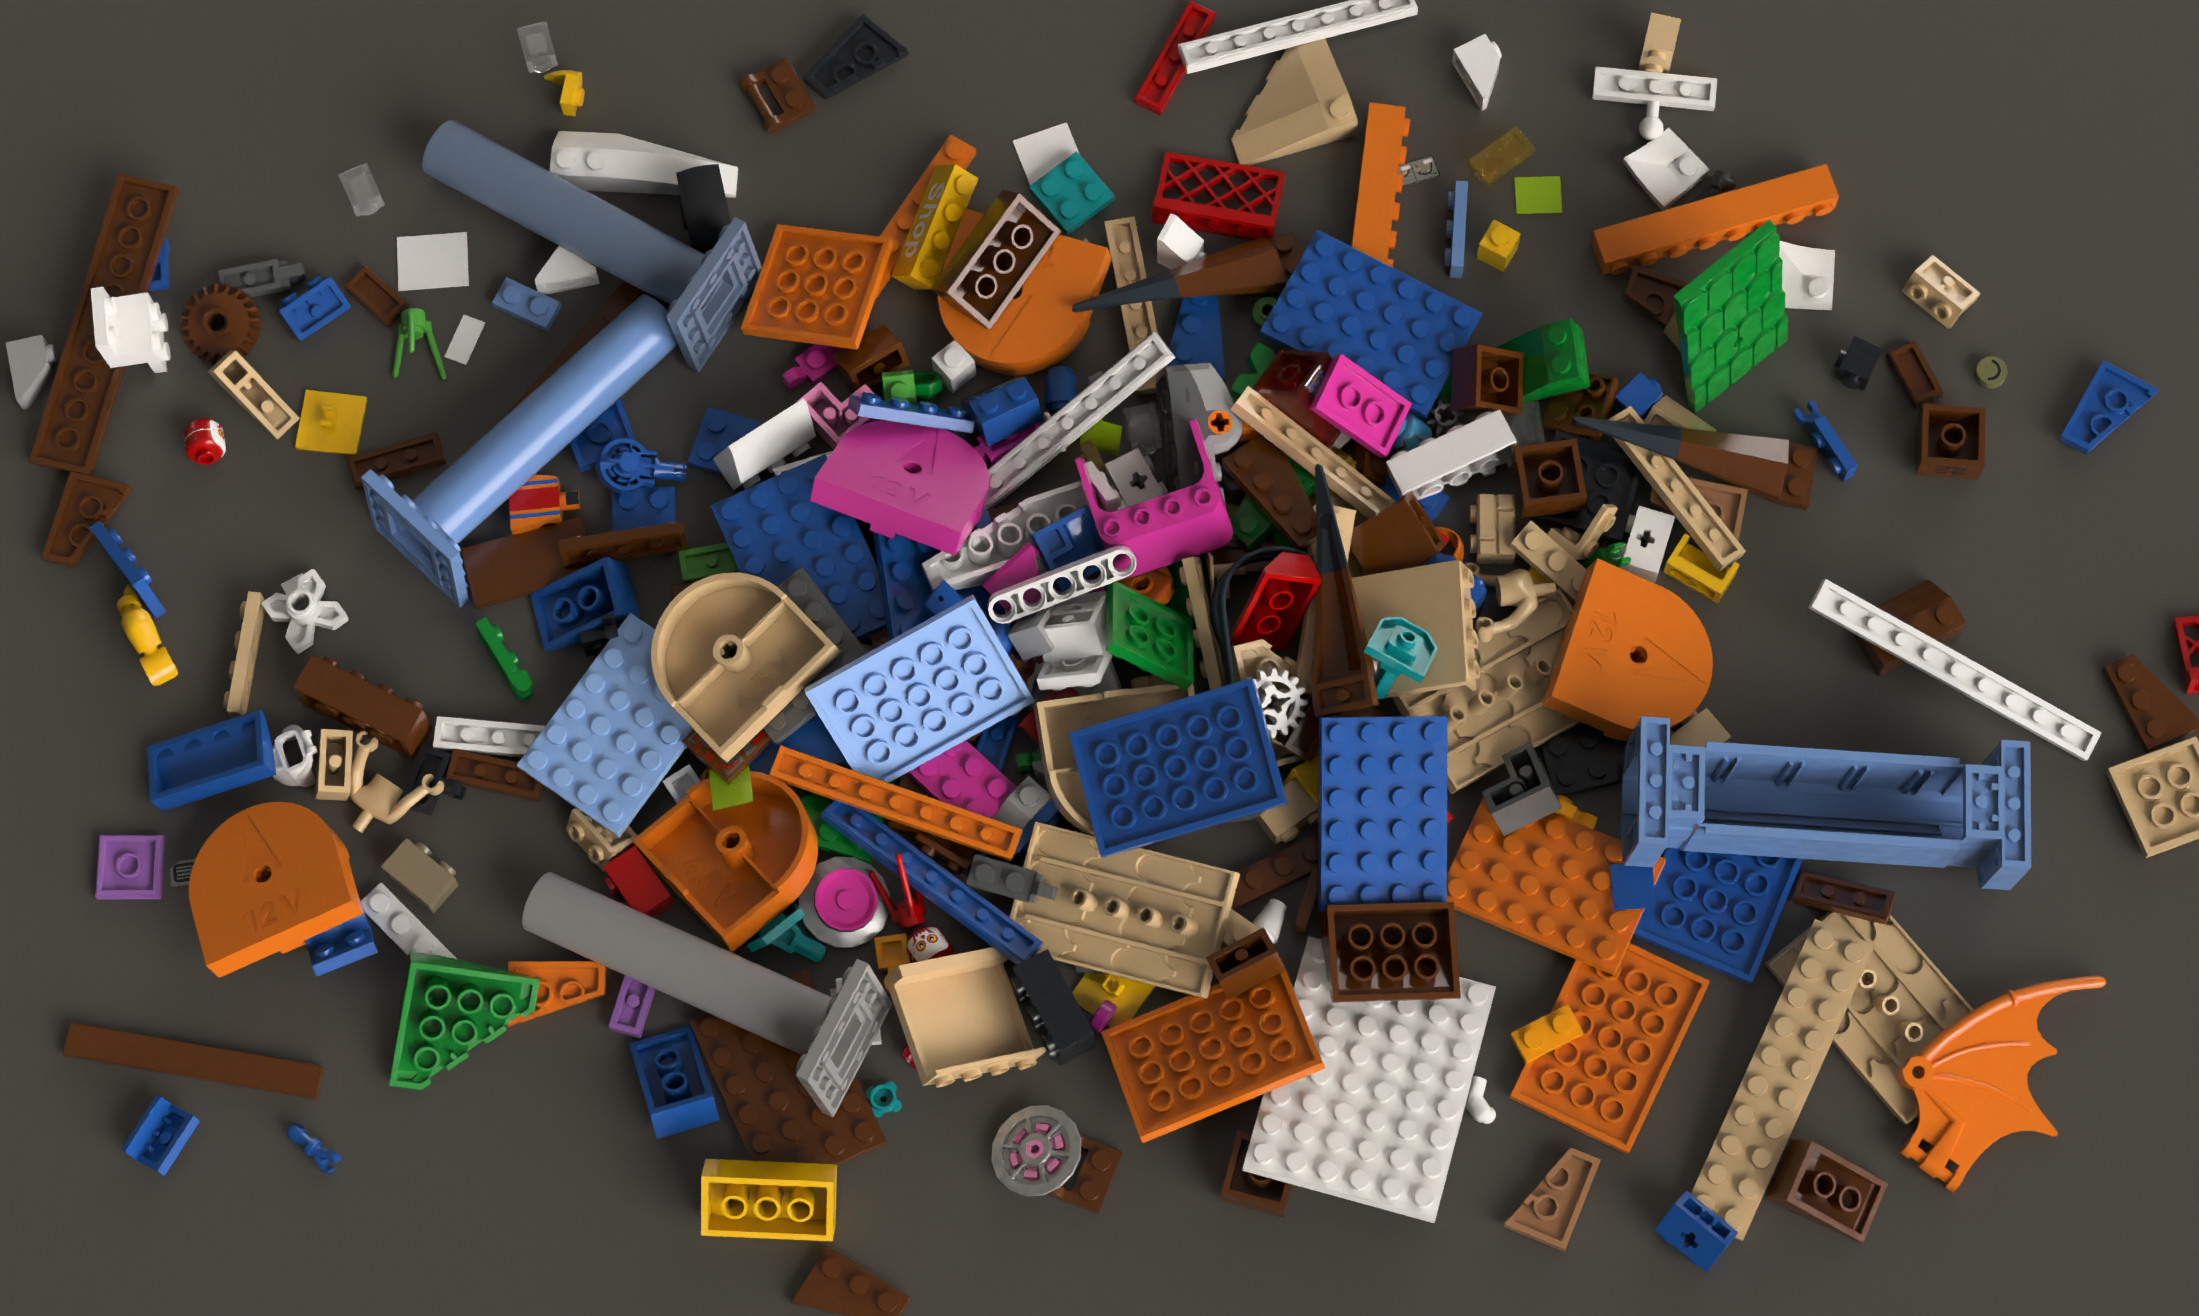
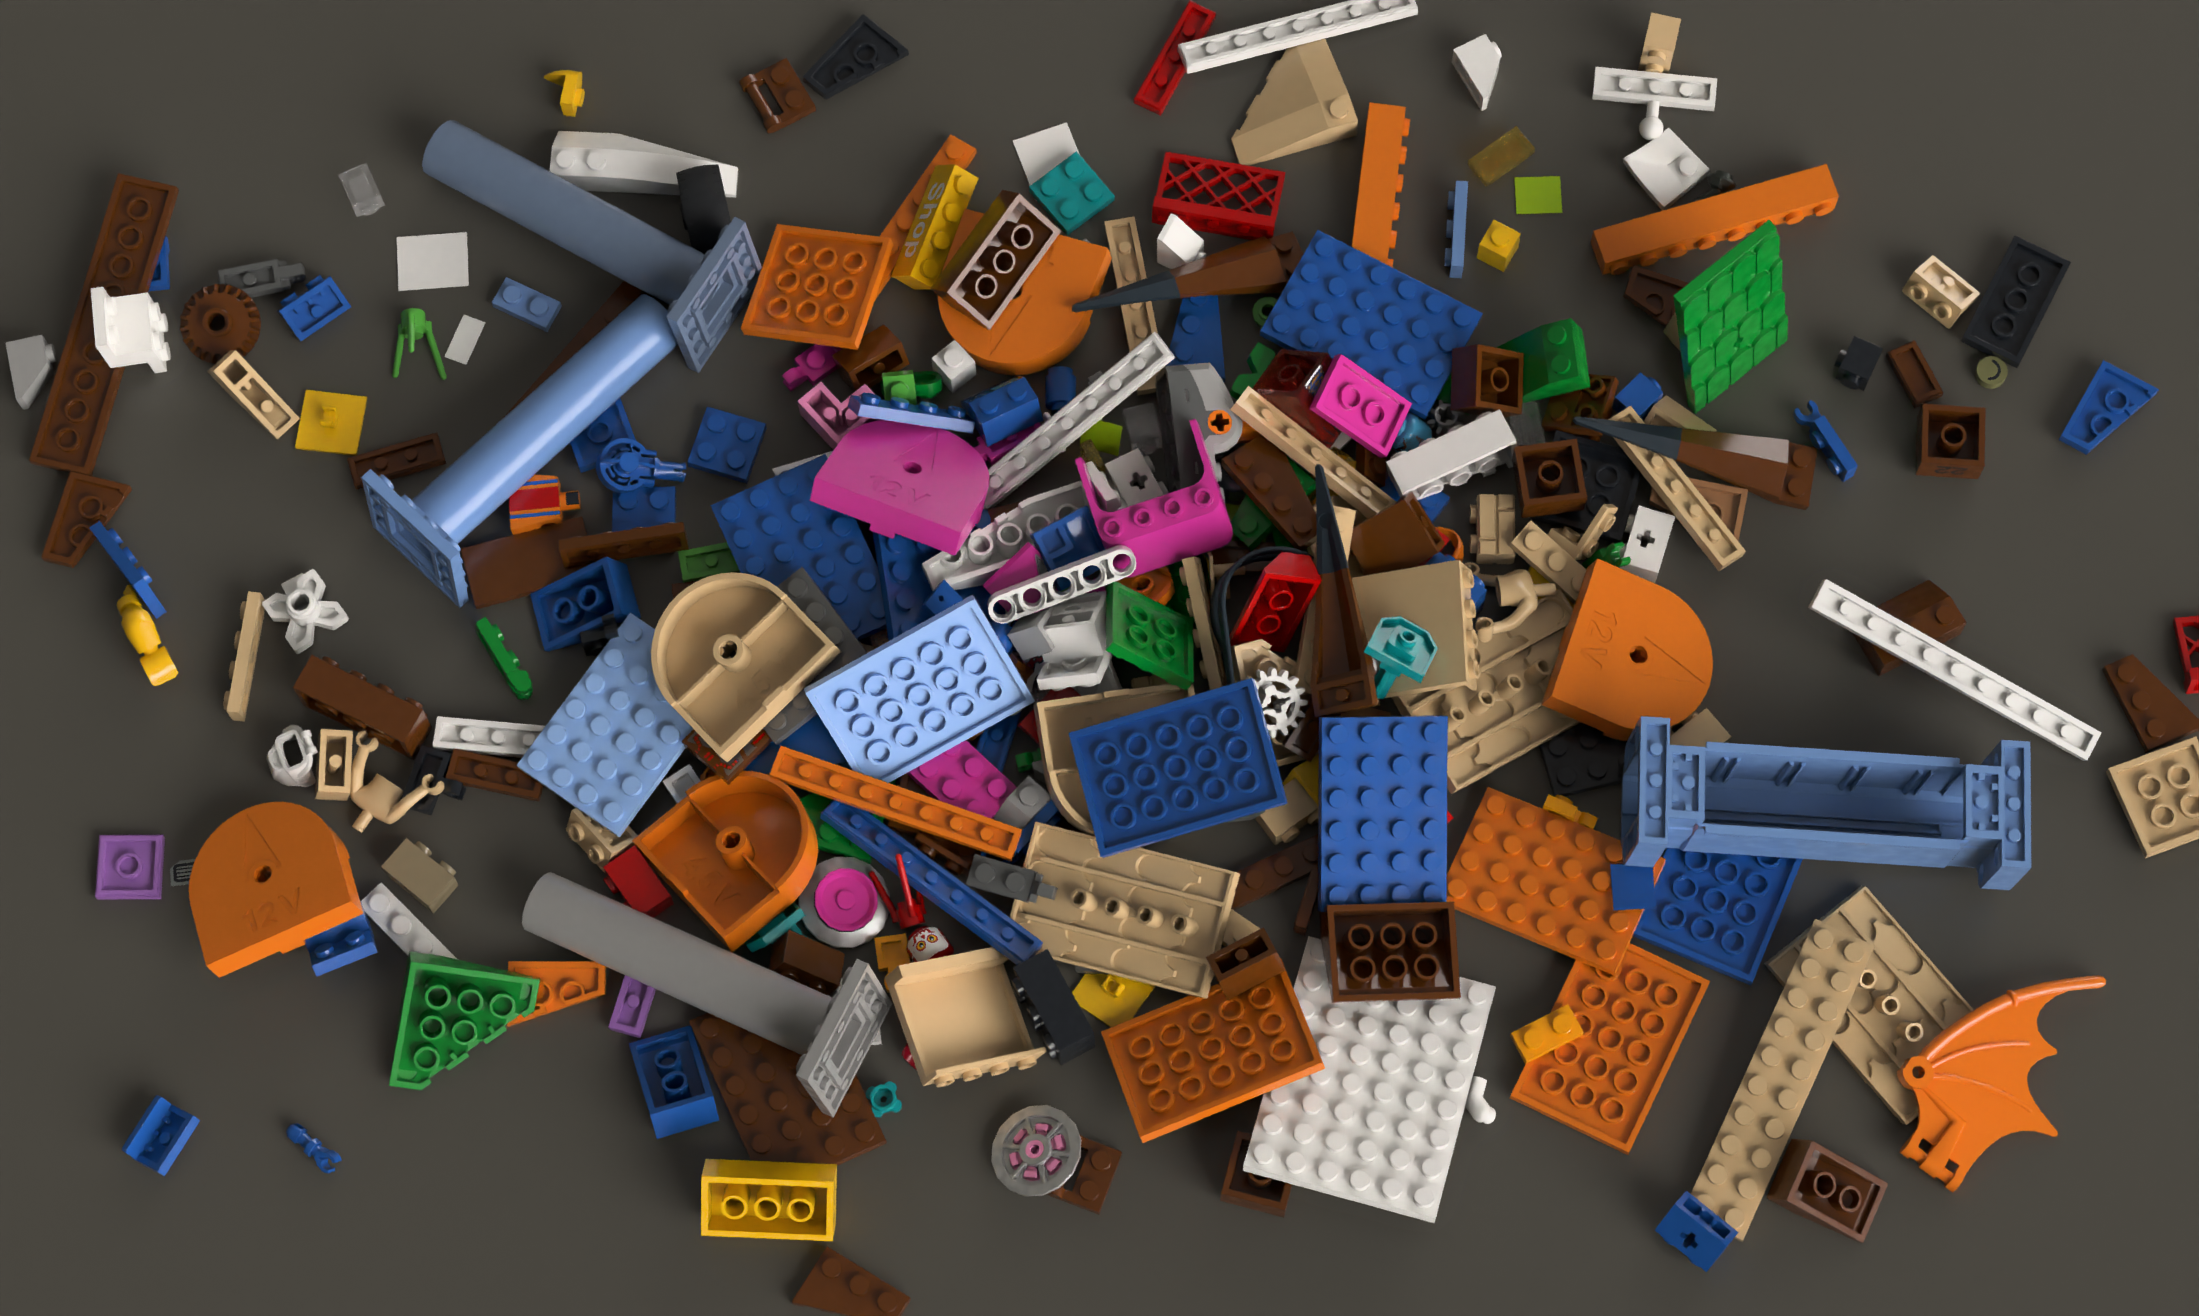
(193, 1061): reddish brown tile -> none
(204, 441): red head -> none
(210, 761): blue slope -> none
(376, 296): reddish brown tile -> none
(537, 47): clear brick -> none
(565, 272): white slope -> none
(730, 795): lime sticker -> none
(767, 446): white slope -> none
(807, 962): none -> reddish brown brick
(1103, 1016): magenta tile -> none
(1271, 918): white cone -> none
(1418, 170): light grey sticker -> none
(1523, 796): dark grey brick -> none
(1557, 1201): medium nougat wing -> none
(1697, 572): yellow panel -> none
(1807, 276): white plate -> none
(1843, 897): reddish brown tile -> none
(2016, 301): none -> black plate

